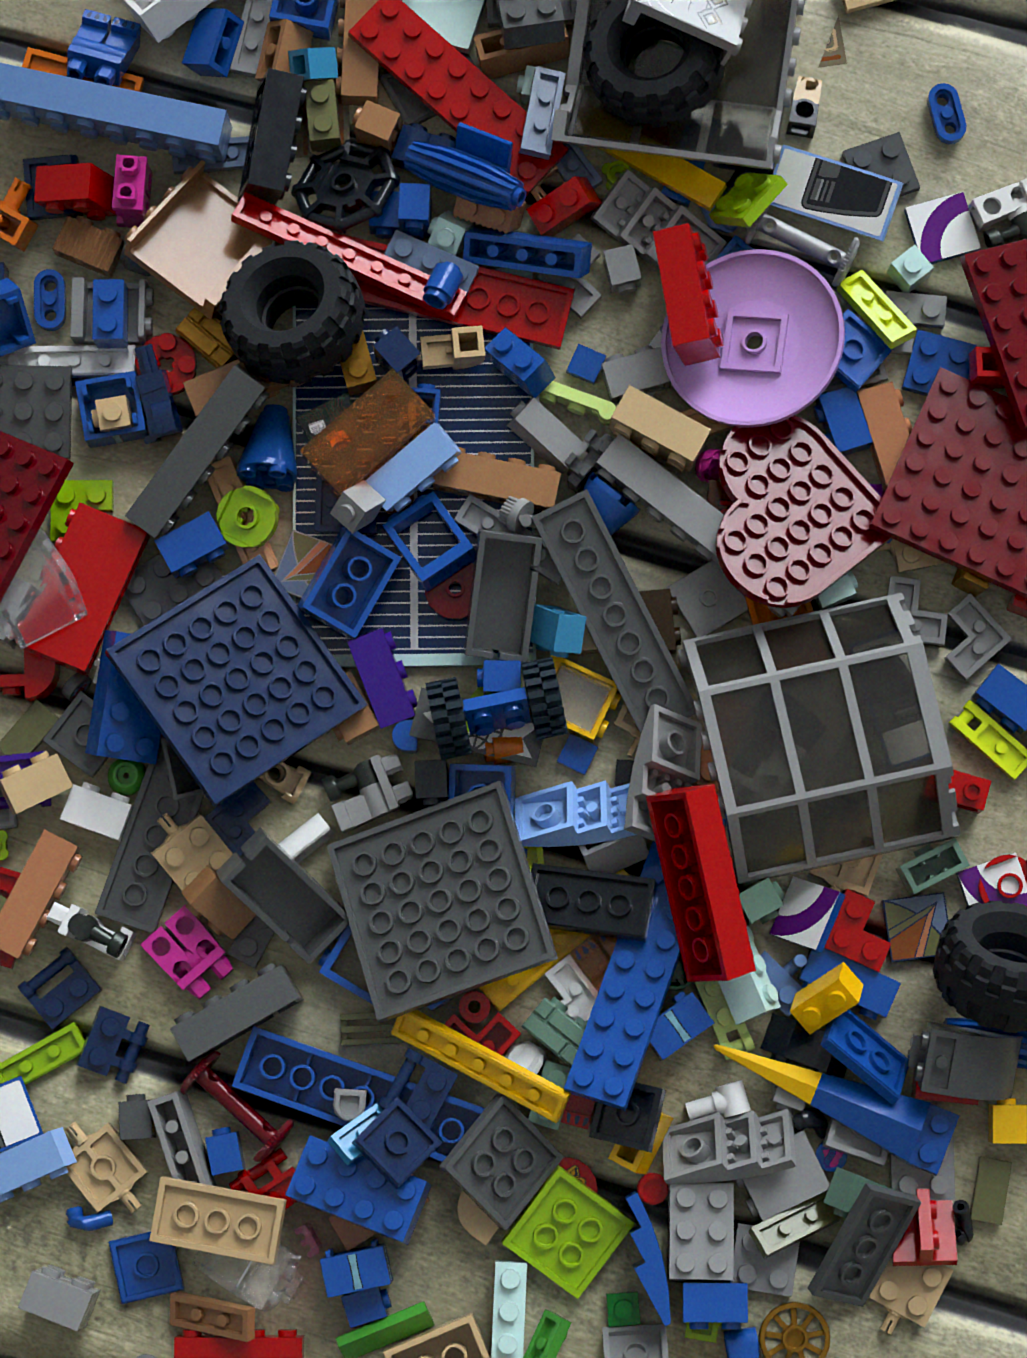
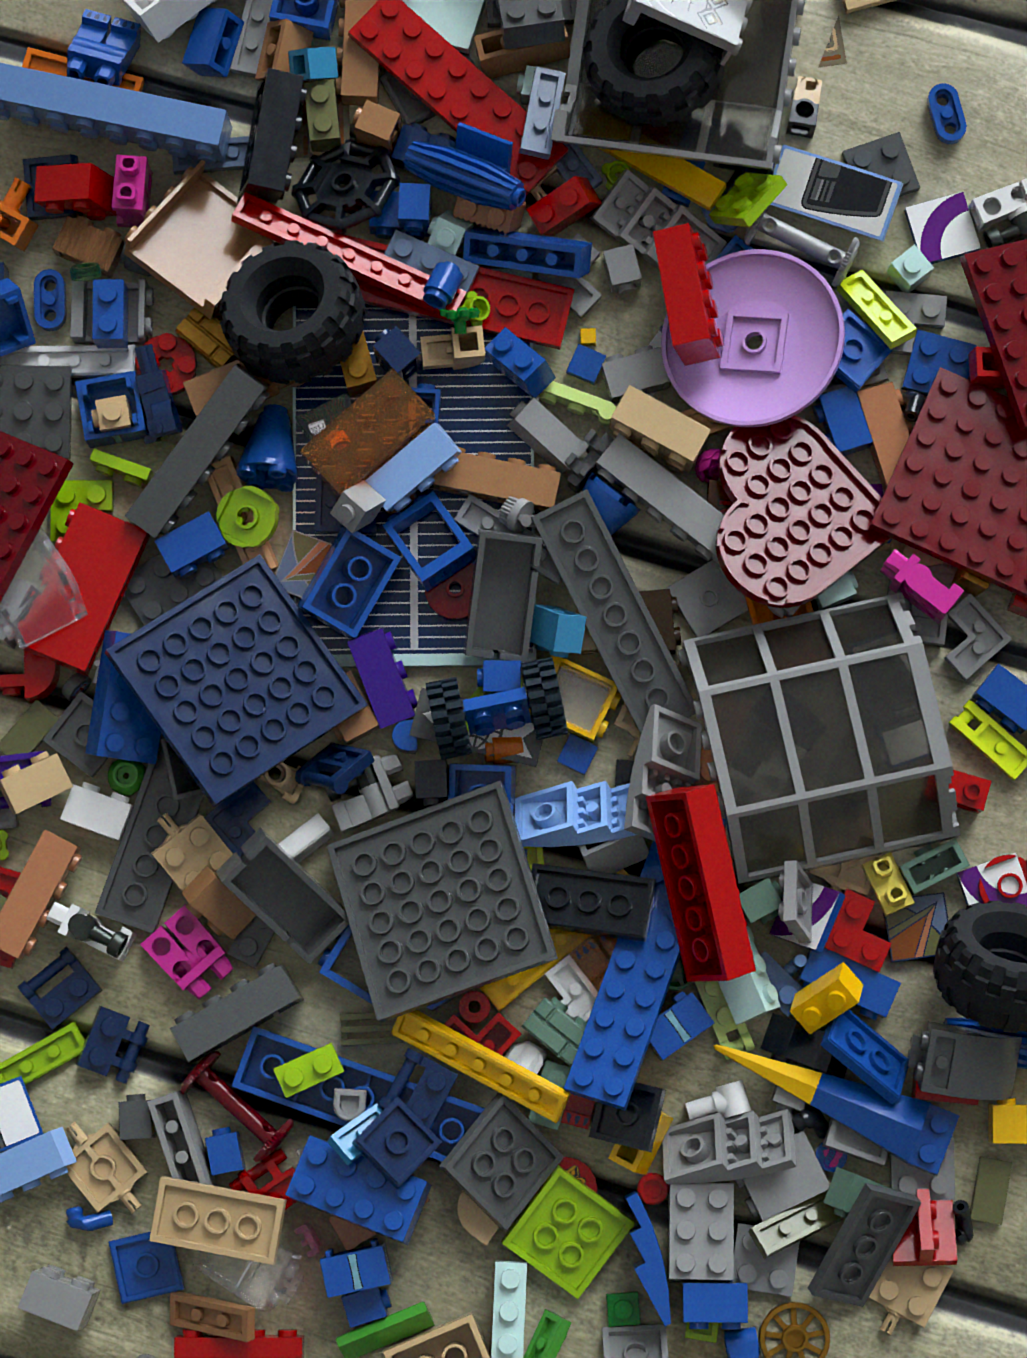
(85, 271): none -> clear green tile
(109, 464): none -> lime plate
(308, 1070): none -> lime plate
(337, 759): none -> dark blue plate
(460, 317): none -> green plant
(480, 302): none -> lime plate
(588, 336): none -> yellow piece
(797, 904): none -> light grey plate
(888, 884): none -> light yellow hips
(912, 405): none -> black arm
(919, 586): none -> dark pink hips

